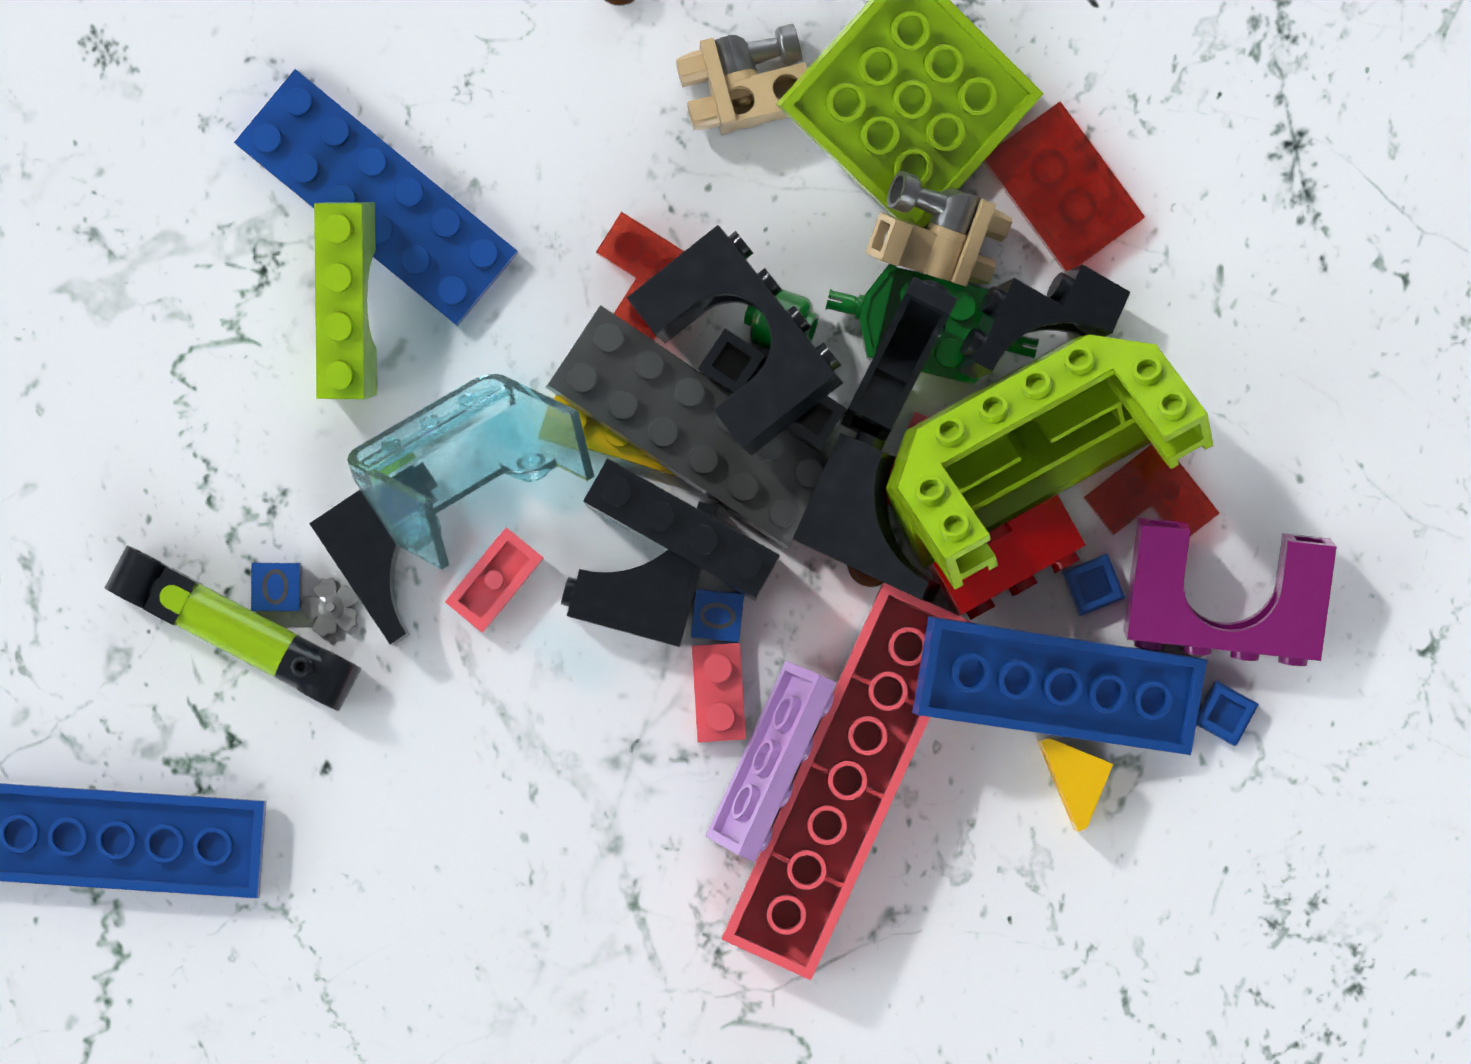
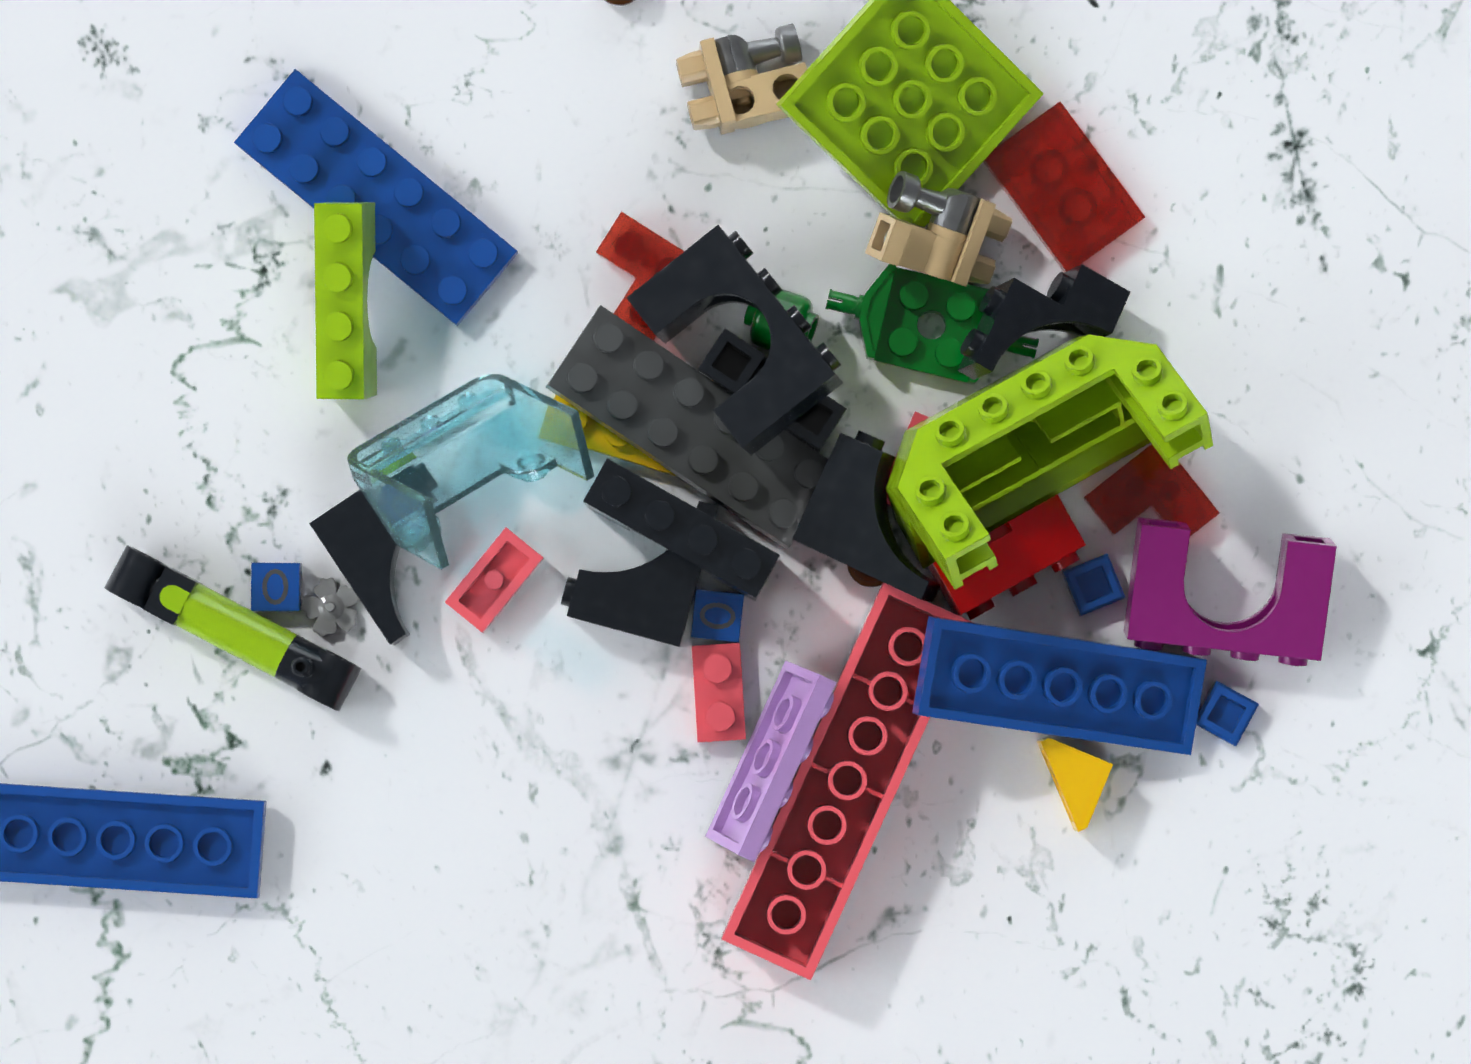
(899, 358): black arch -> none

